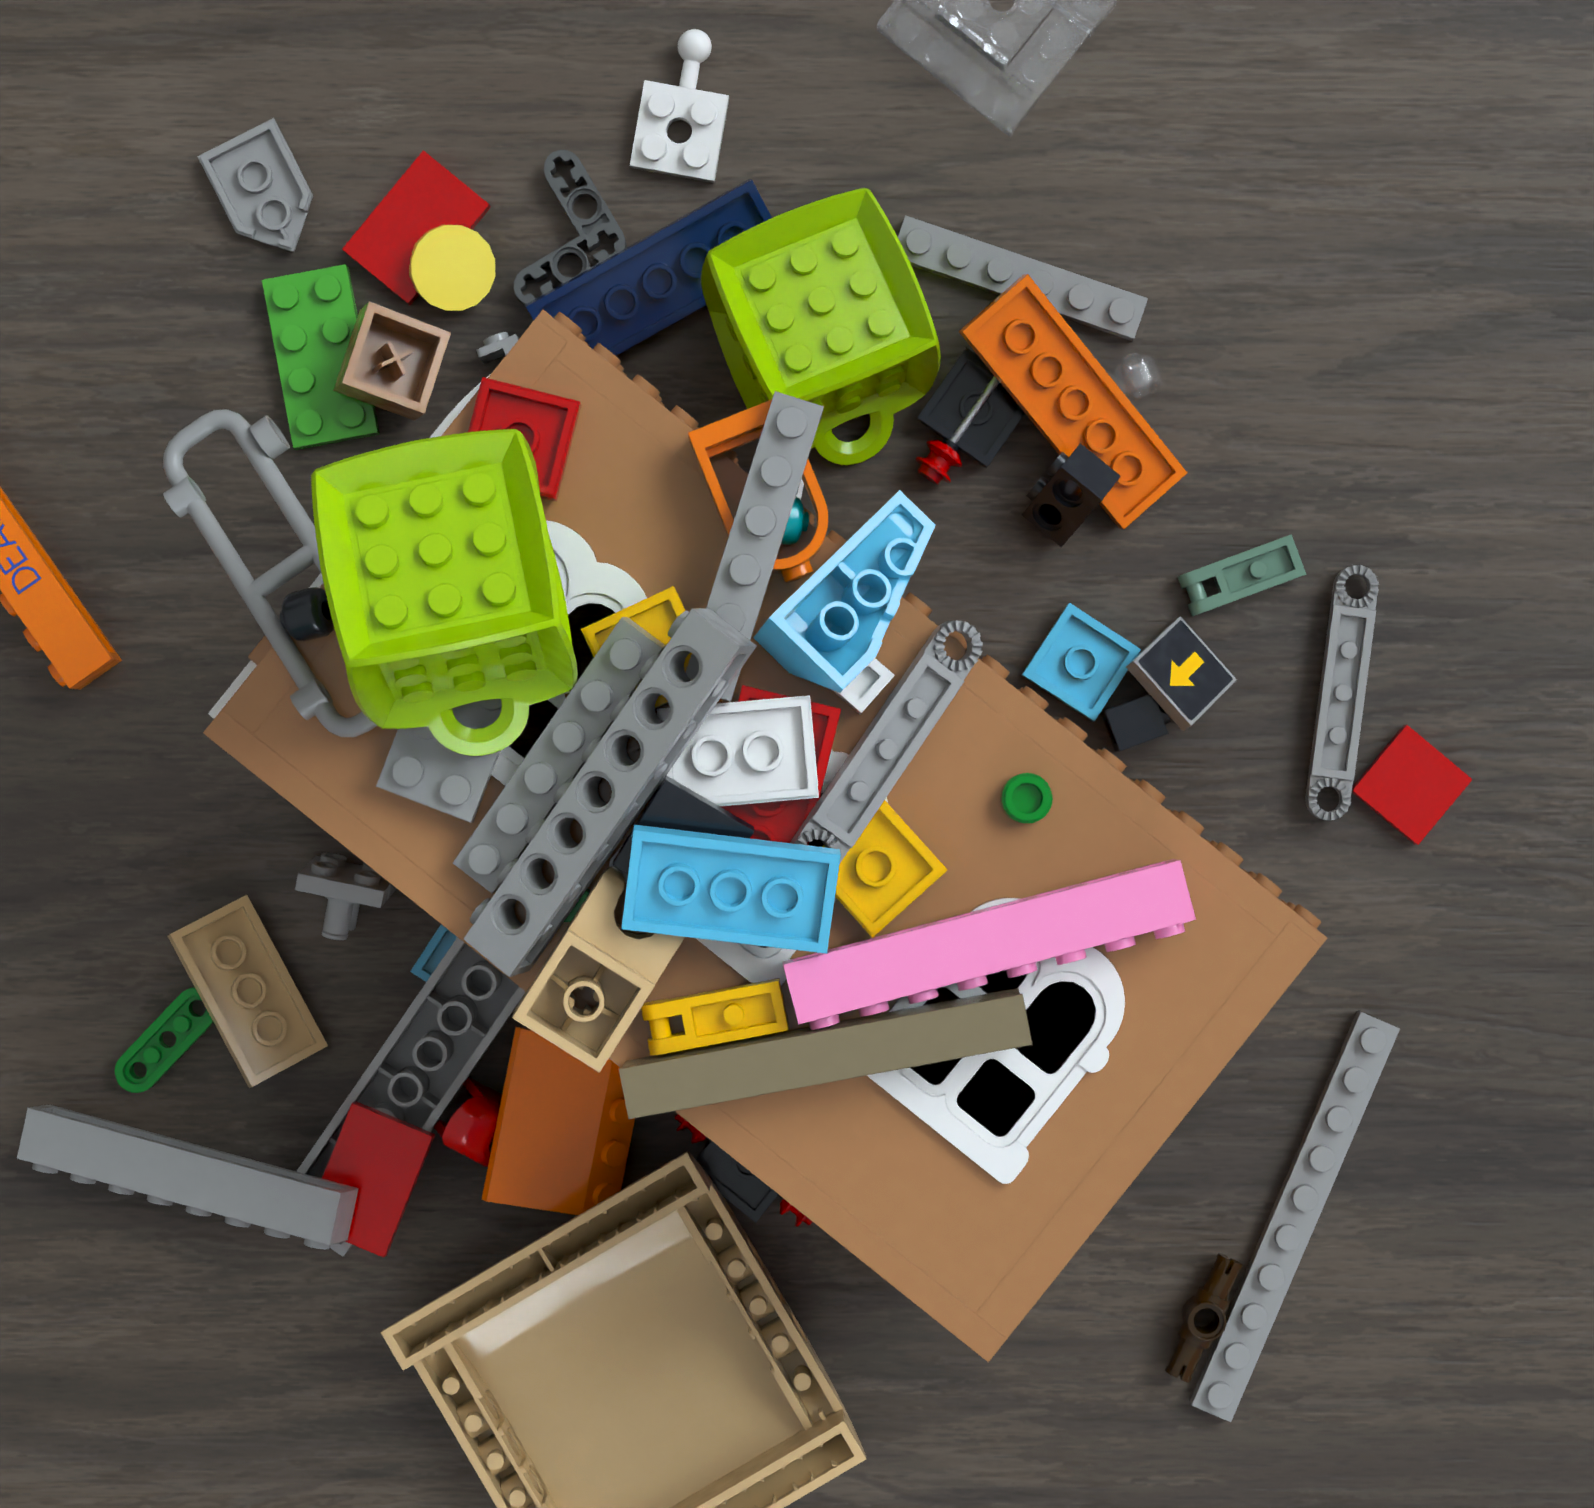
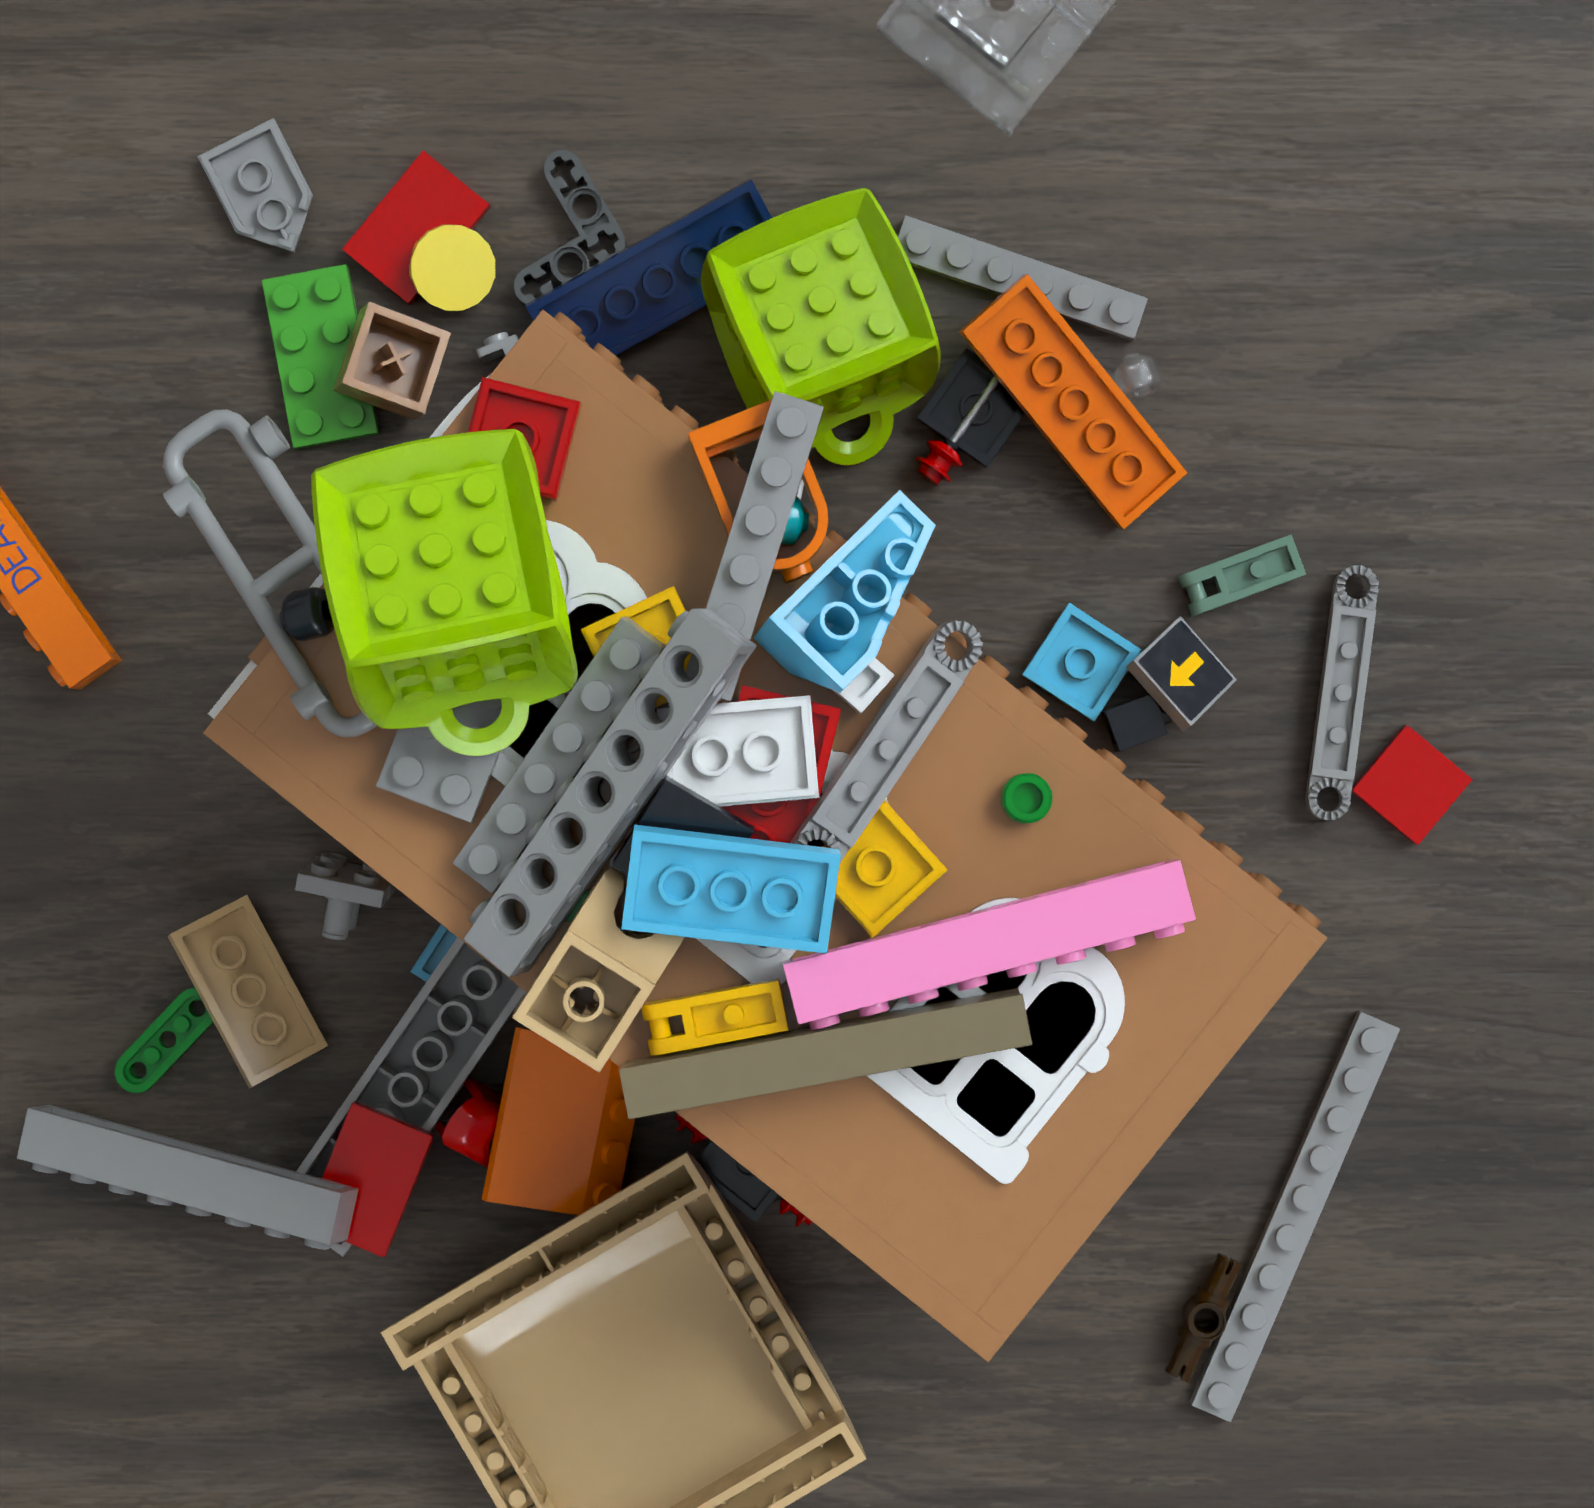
(667, 103): white plate -> none
(1070, 494): black brick -> none

